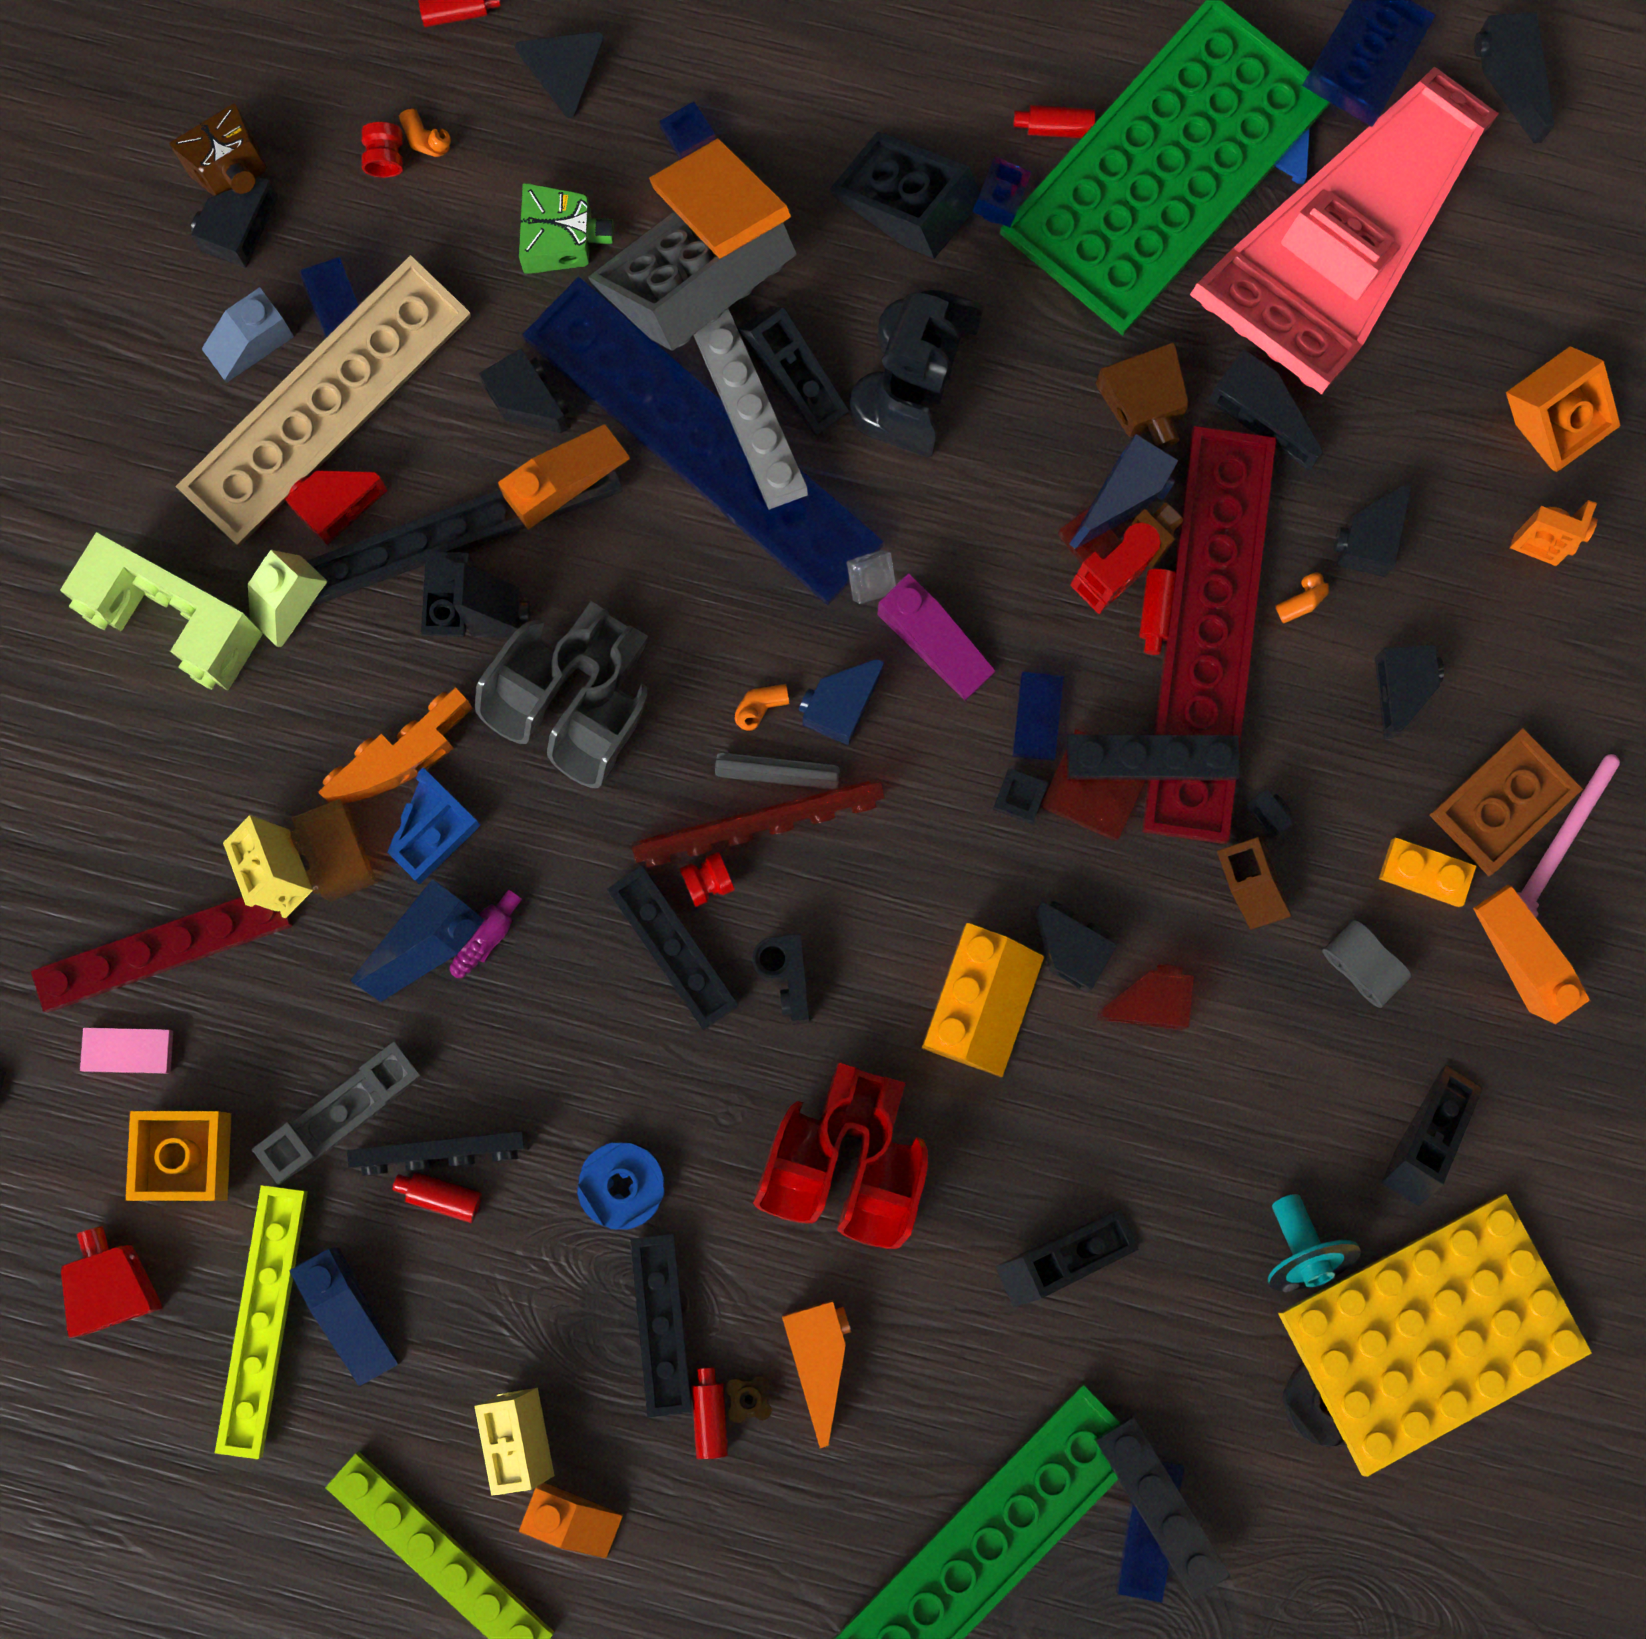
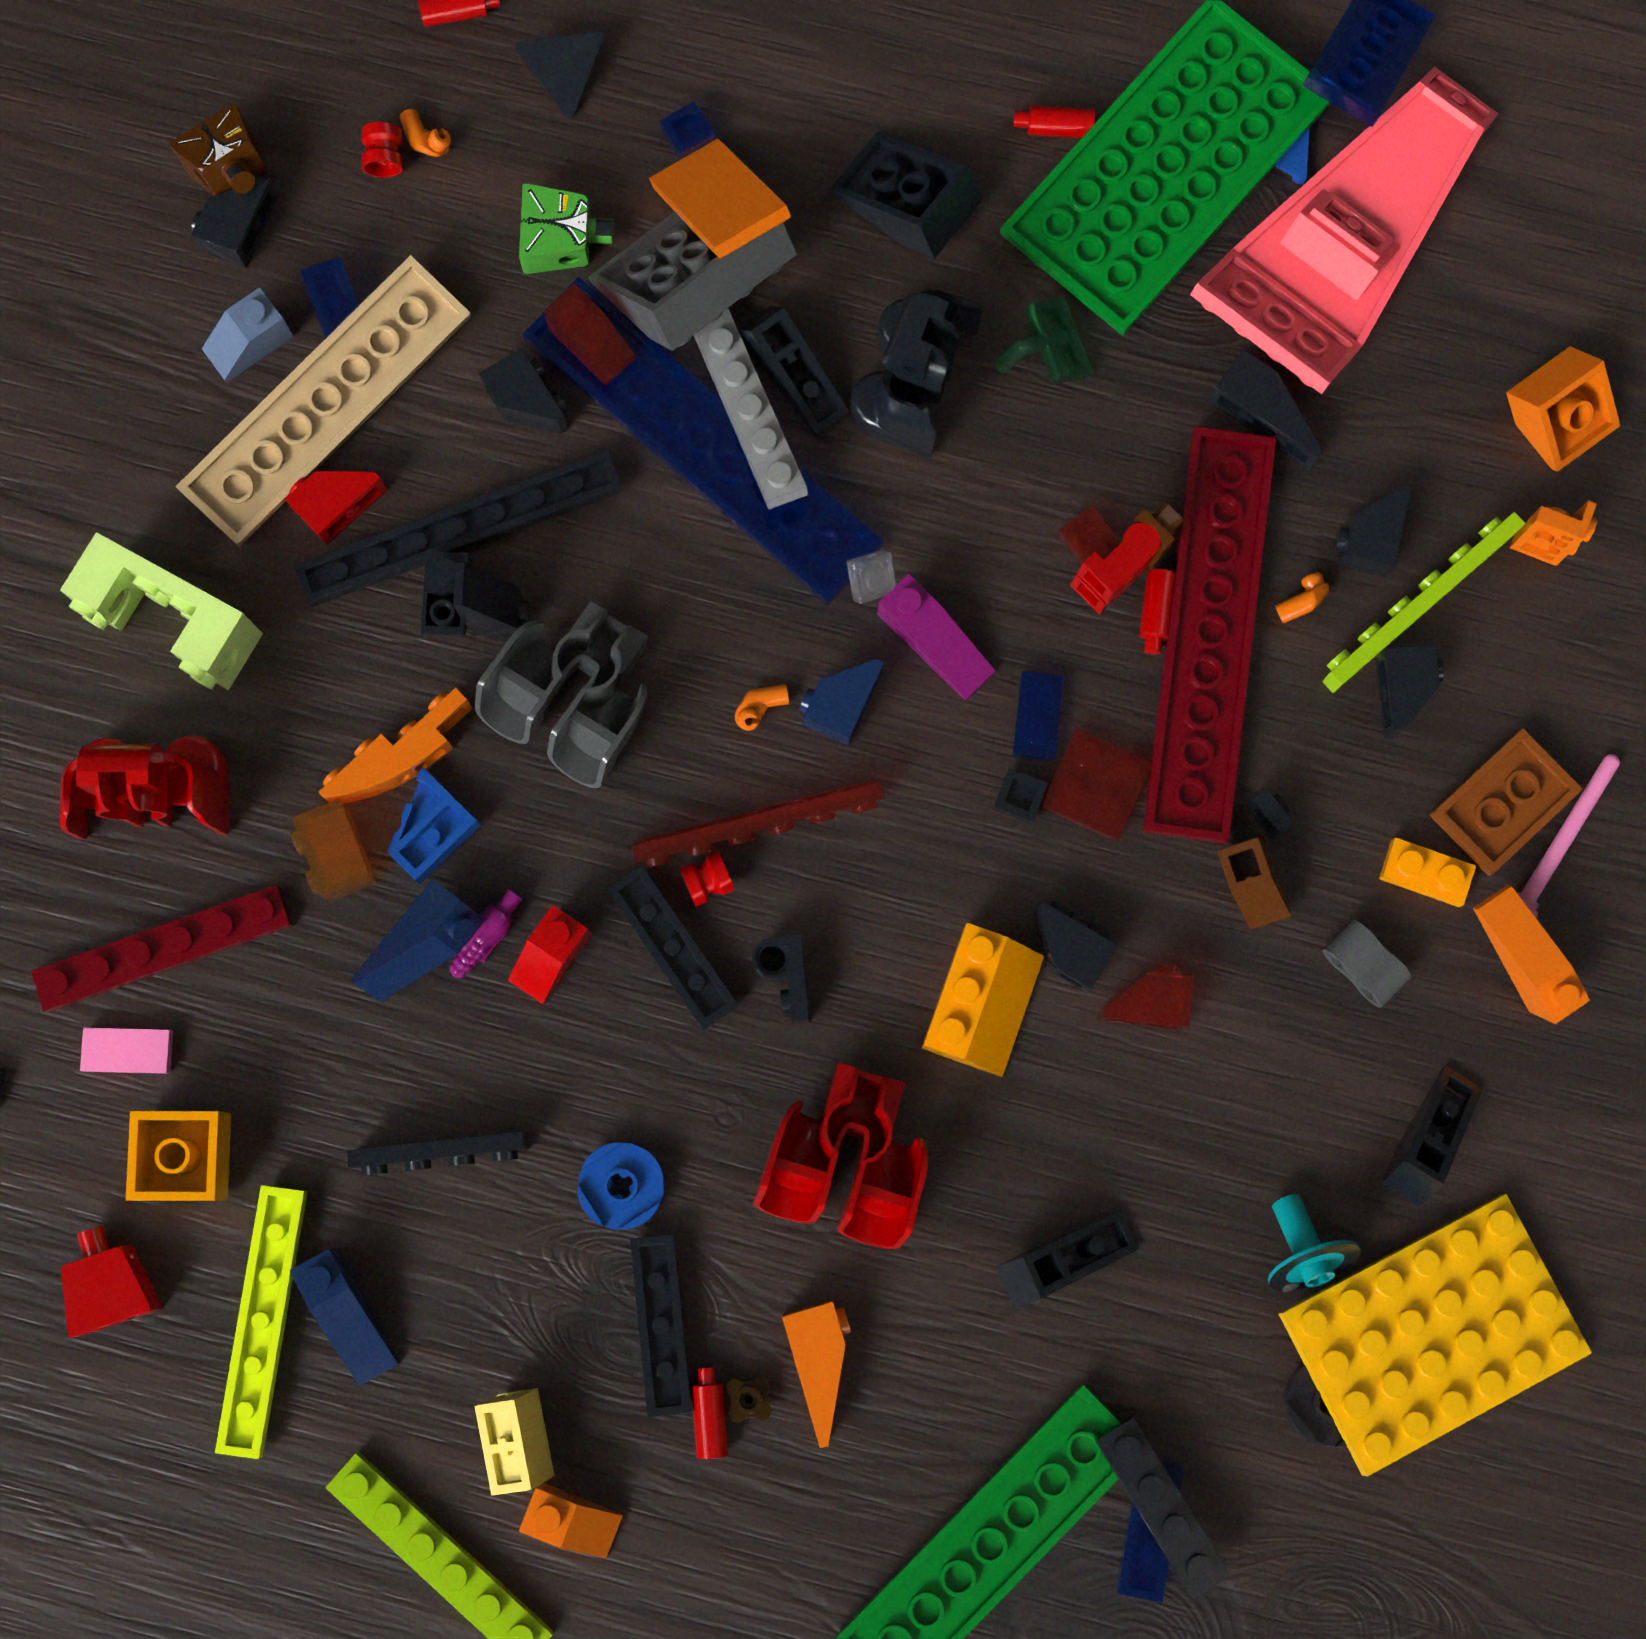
(138, 778): none -> red piece
(267, 866): light yellow hinge -> none
(282, 594): yellowish green slope -> none
(337, 1114): dark grey slope -> none
(439, 1196): red cylinder -> none
(549, 954): none -> red slope
(561, 474): orange slope -> none
(588, 334): none -> clear red slope
(777, 770): dark grey axle -> none
(1002, 192): clear blue plate -> none
(1056, 341): none -> clear green plate
(1130, 488): dark blue slope -> none
(1146, 394): reddish brown torso -> none
(1152, 757): black plate -> none
(1434, 589): none -> lime plate
(1516, 69): black slope -> none

